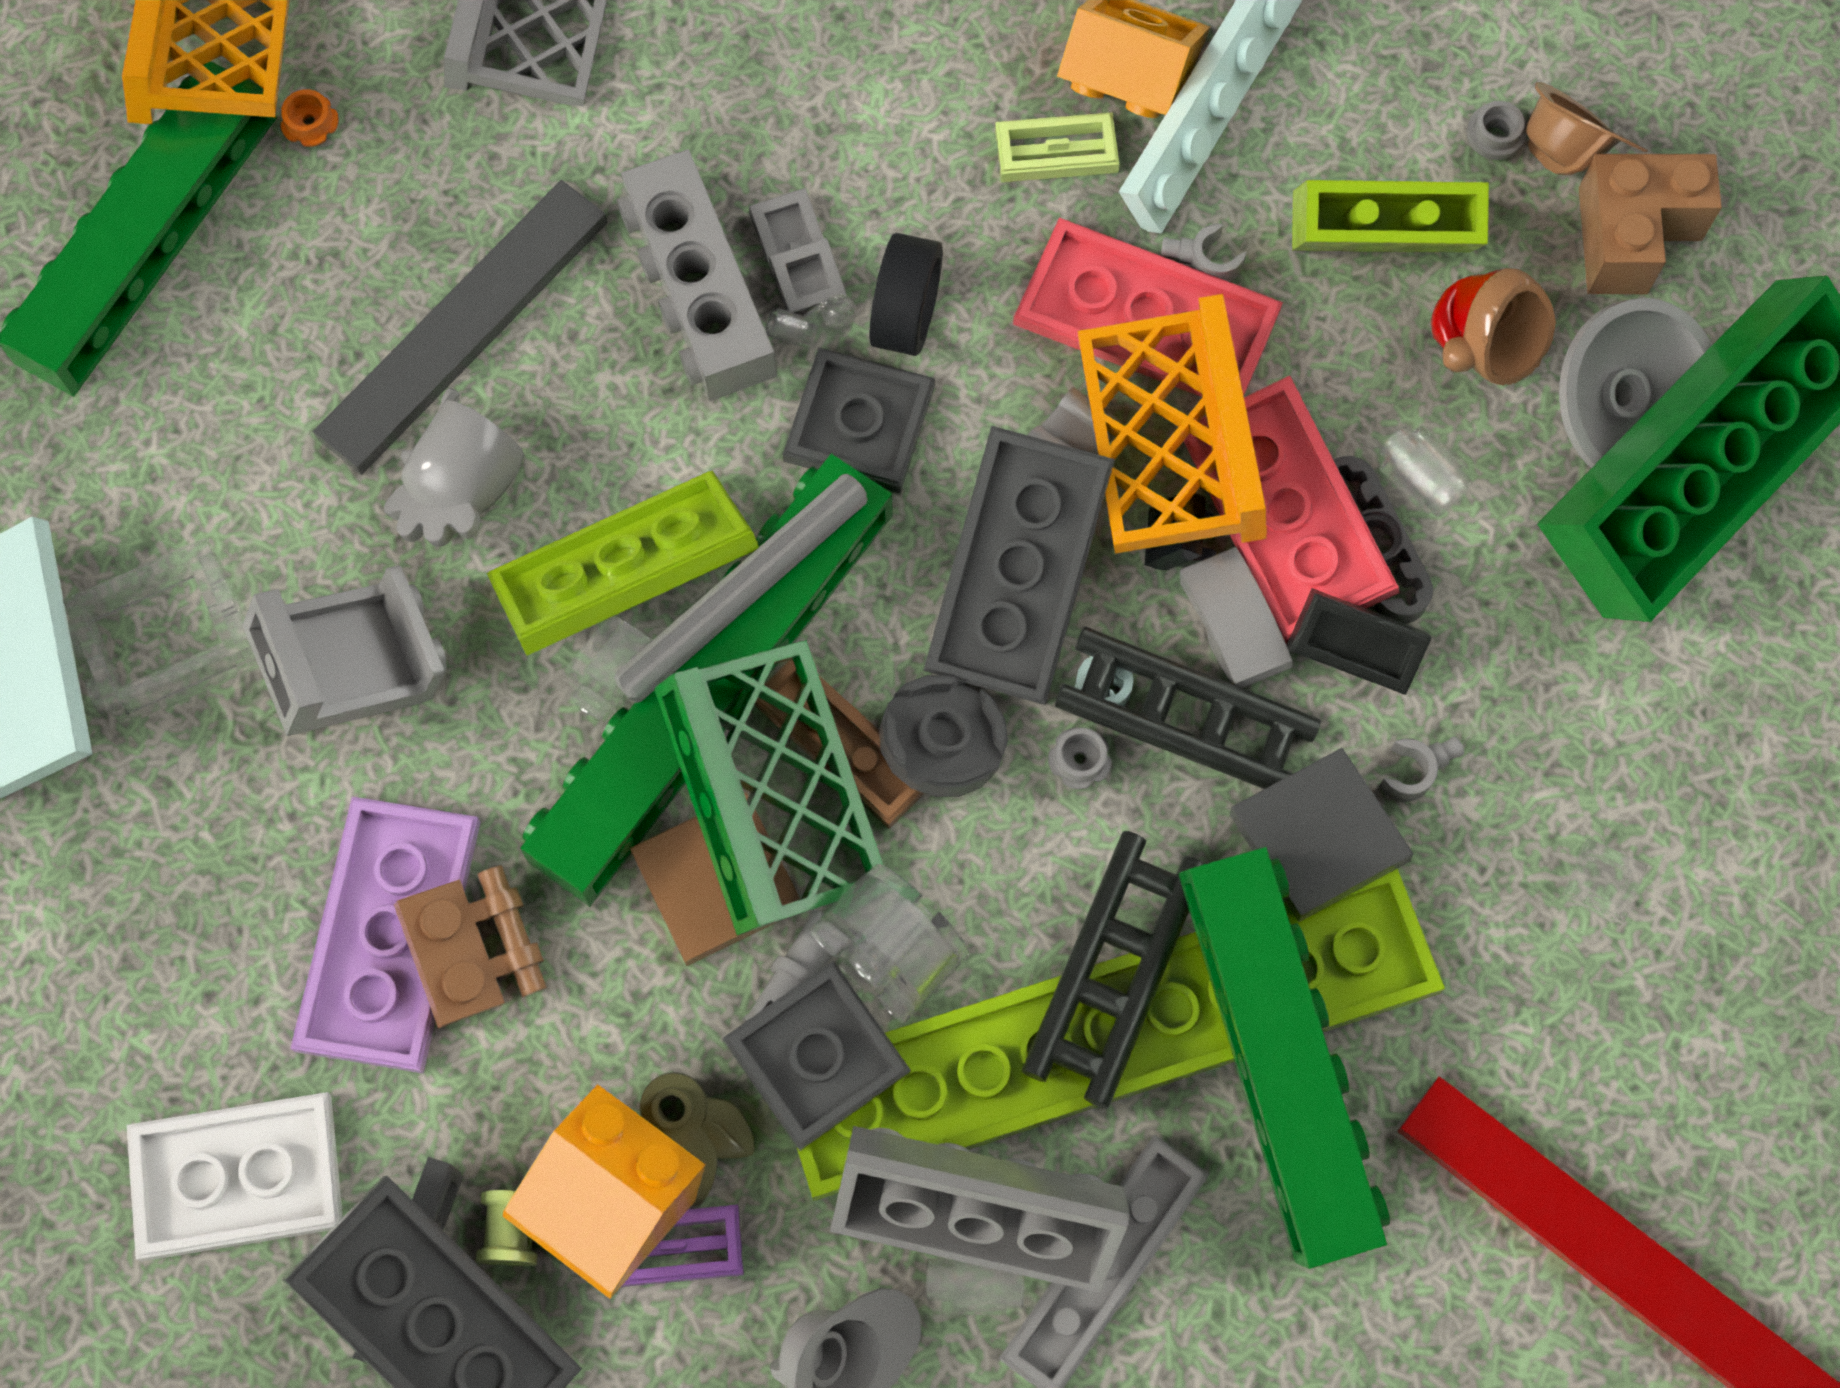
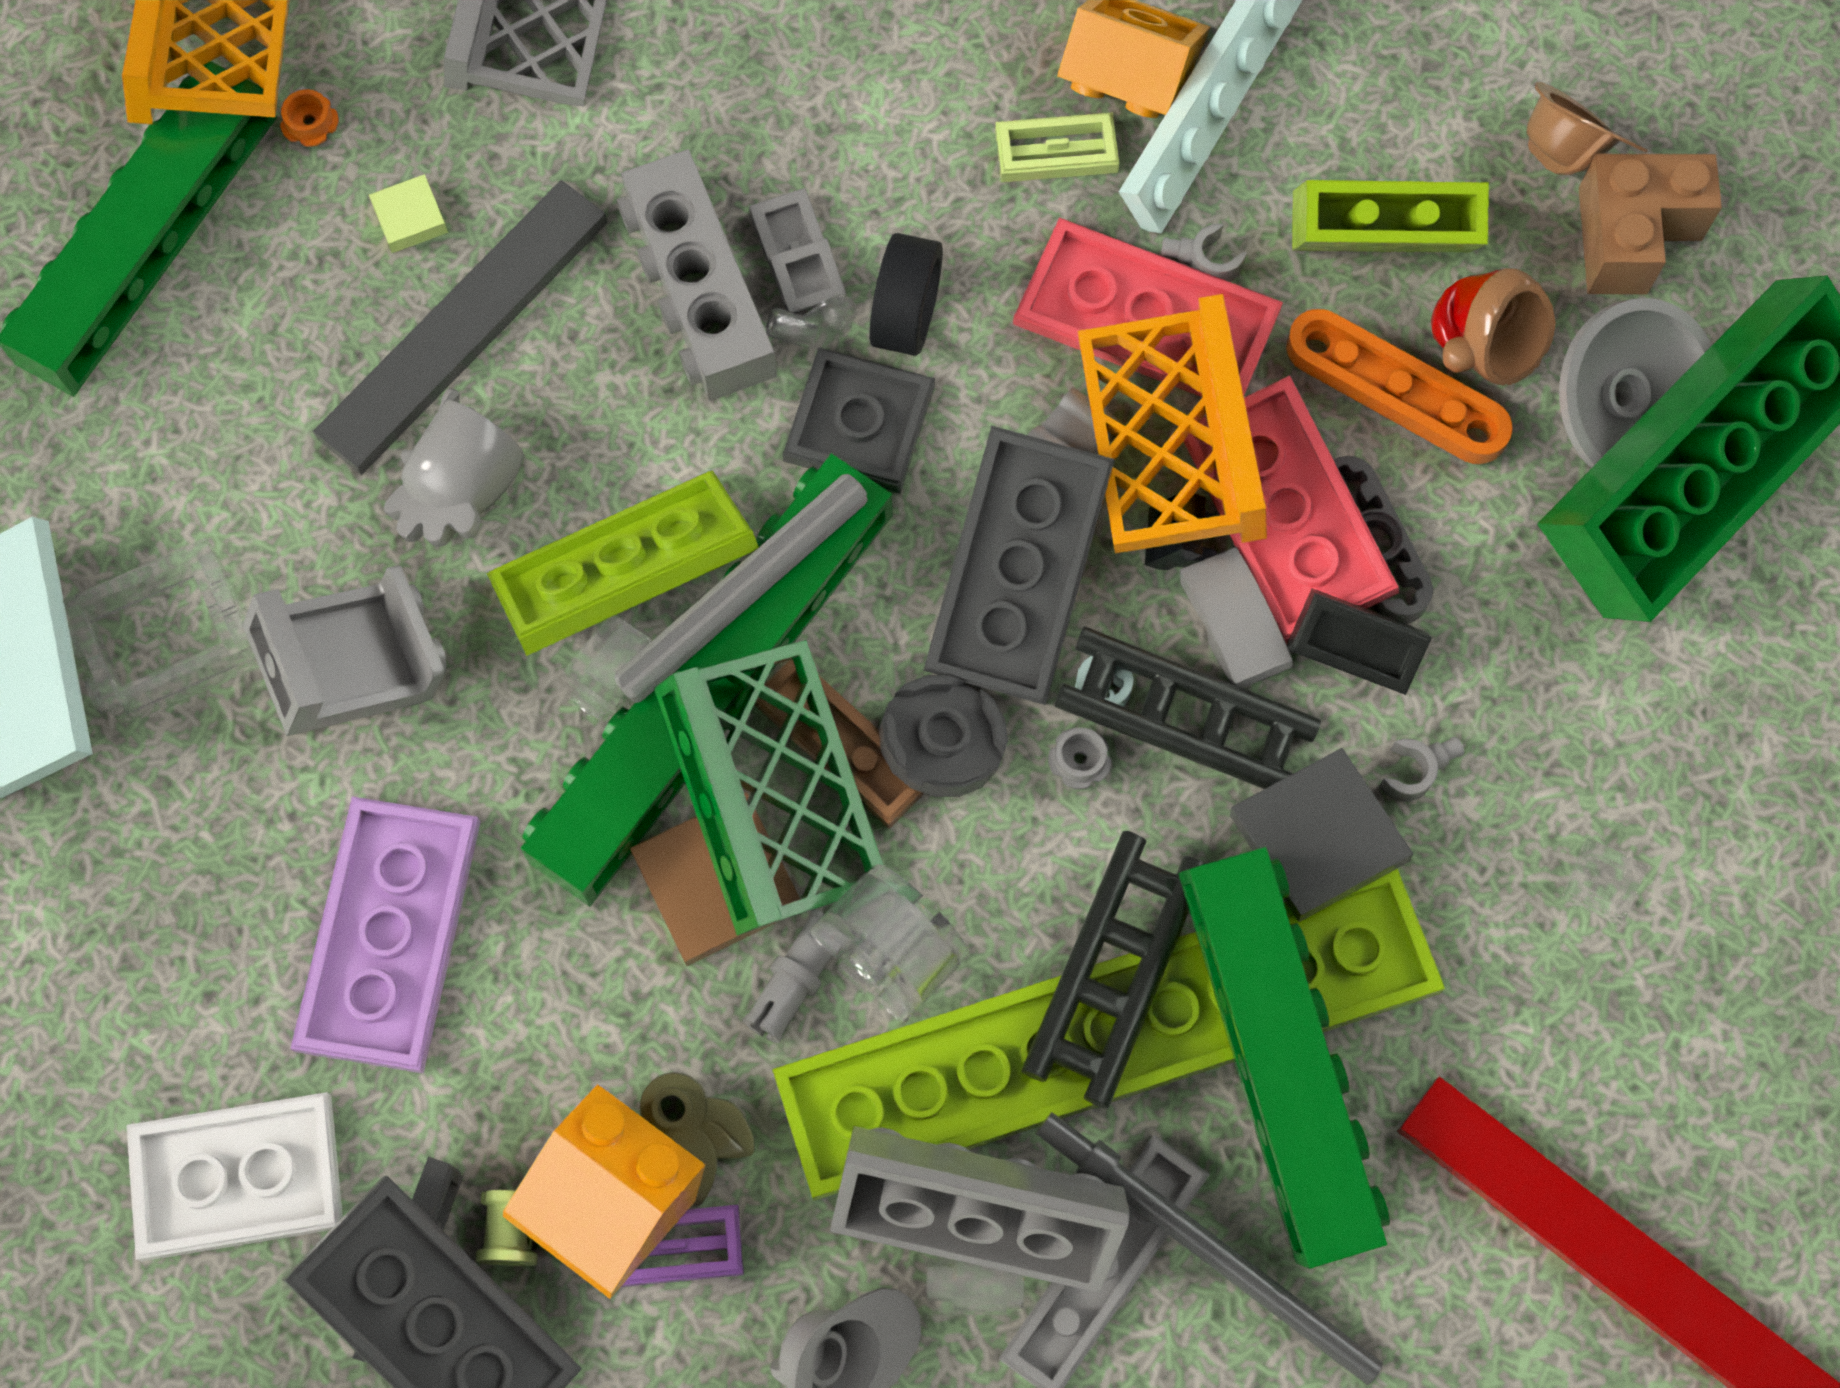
(408, 213): none -> yellowish green tile
(450, 951): medium nougat plate -> none
(816, 1055): dark grey tile -> none
(1104, 1163): none -> dark grey bar
(1399, 386): none -> orange plate
(1424, 470): clear brick -> none
(1502, 116): light grey plate -> none

